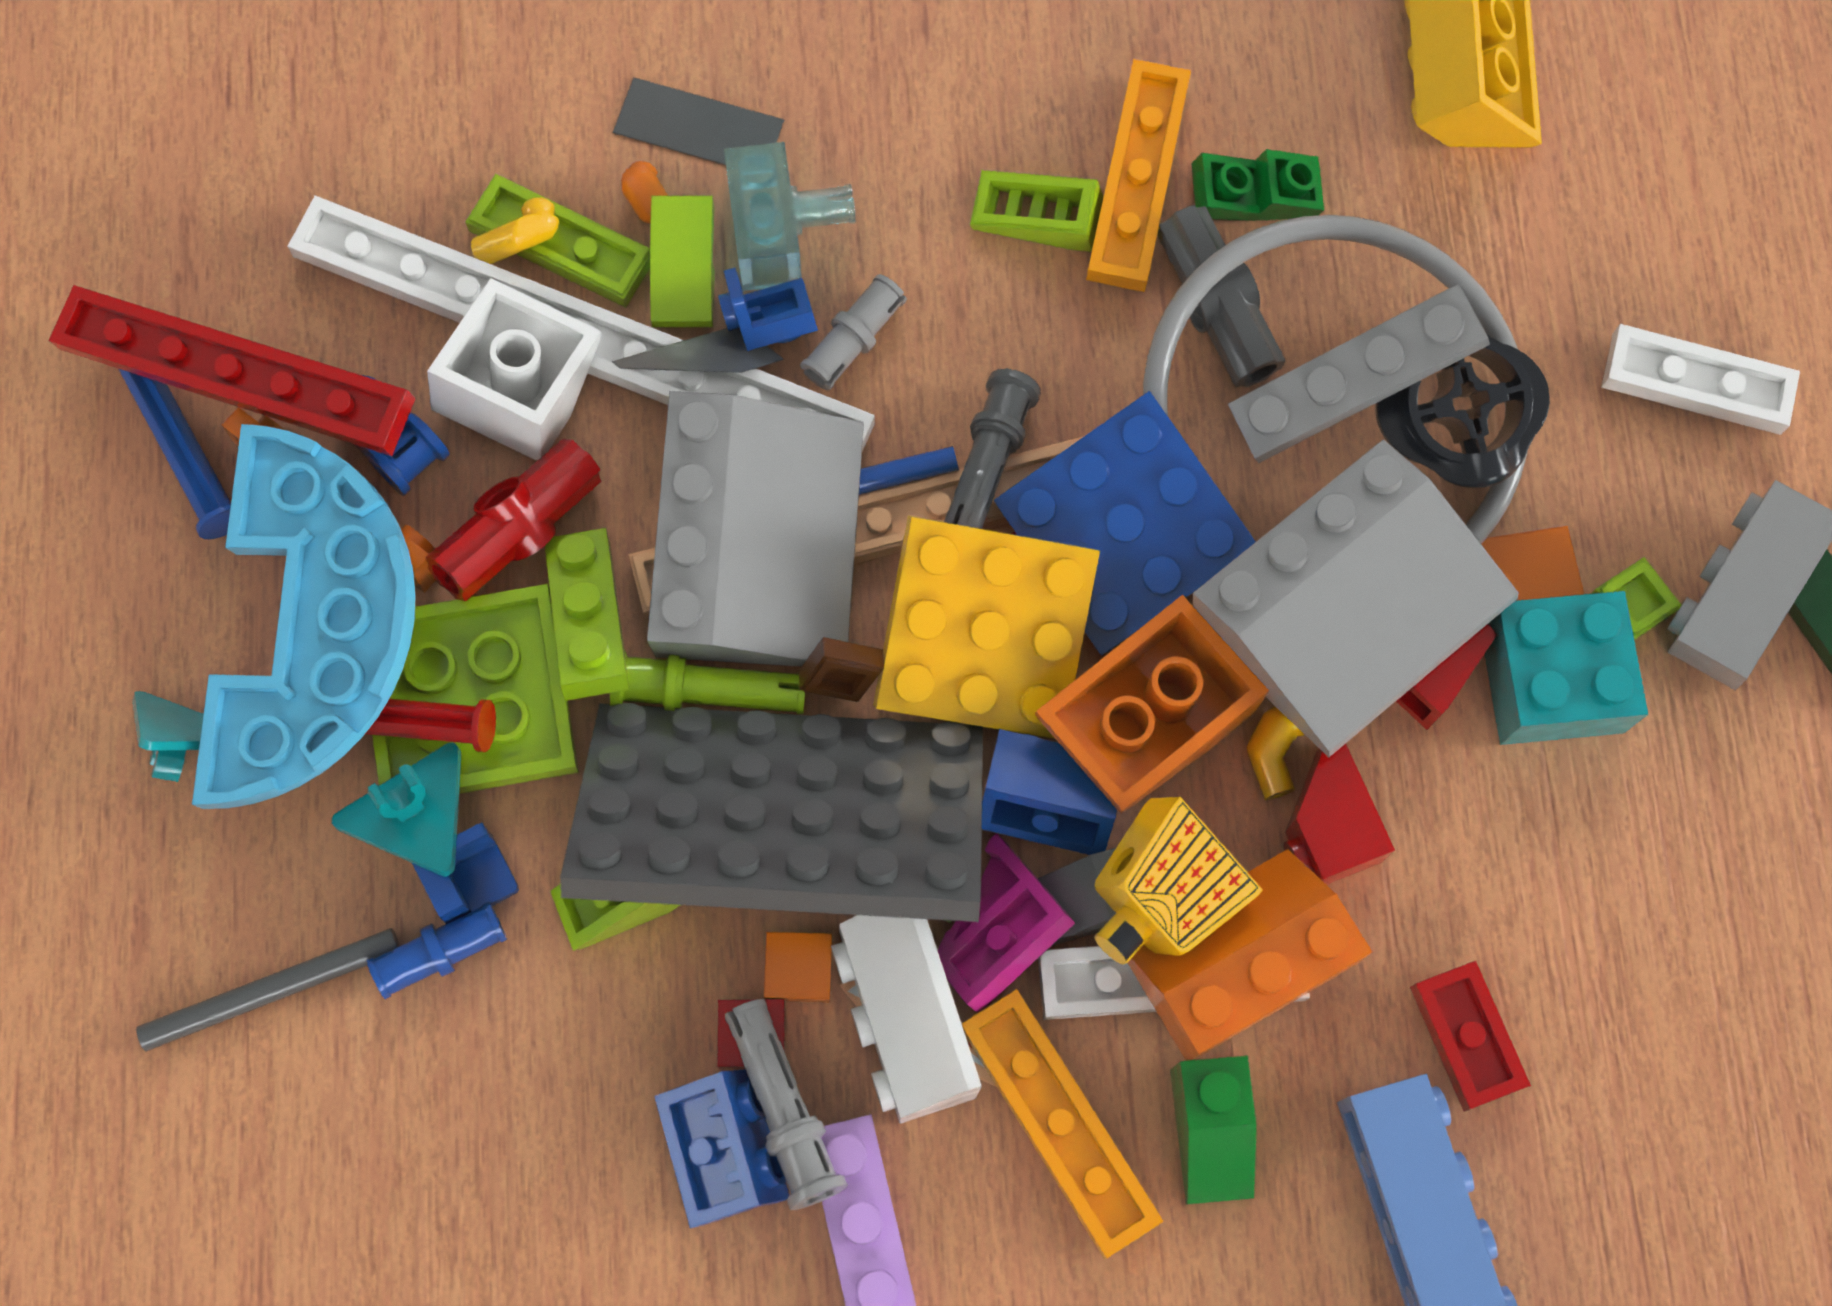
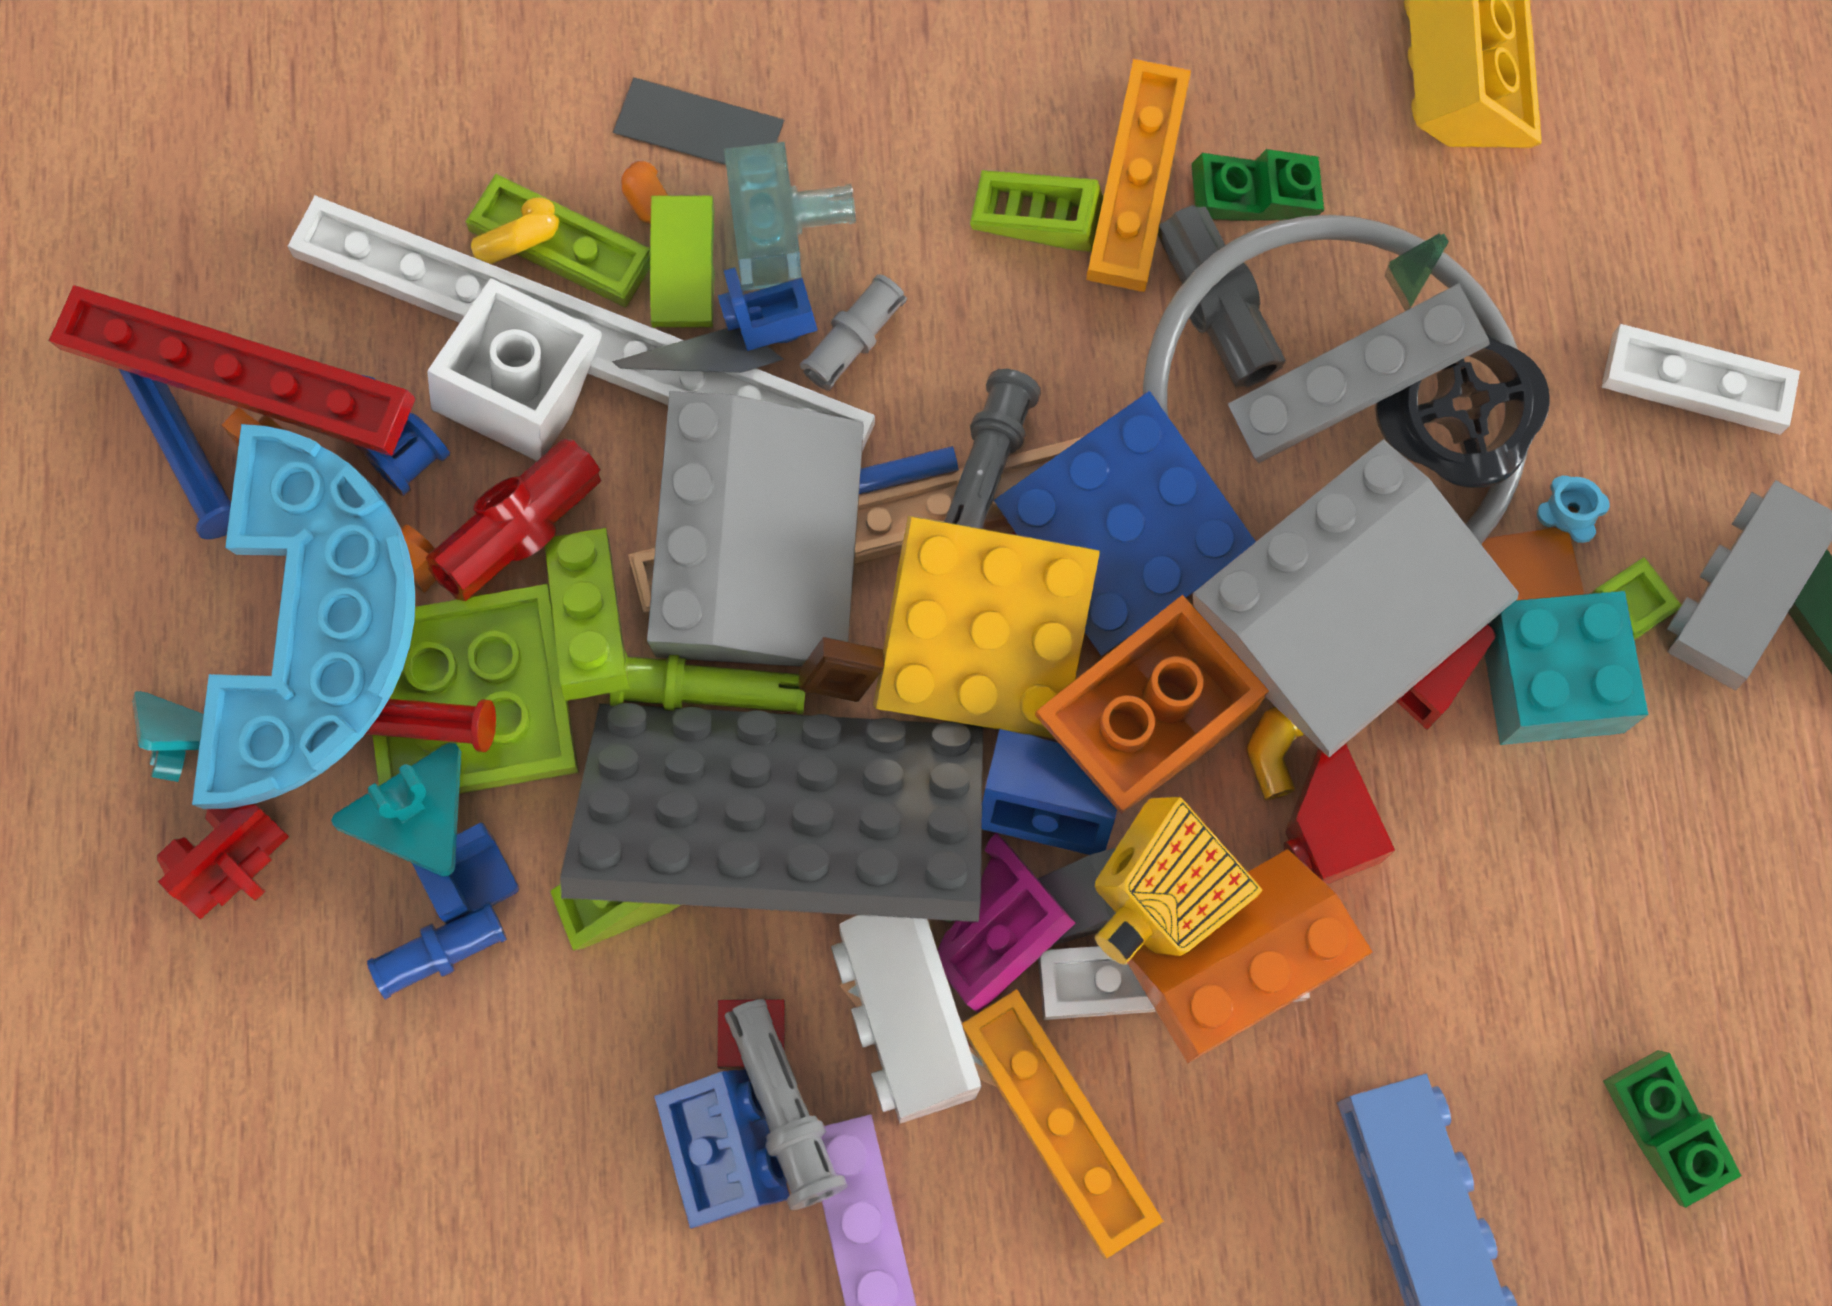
(222, 860): none -> red hips
(264, 990): dark grey bar -> none
(798, 966): orange tile -> none
(1215, 1128): green slope -> none
(1412, 269): none -> clear green slope
(1470, 1036): red plate -> none
(1583, 496): none -> medium azure plate
(1670, 1130): none -> green slope

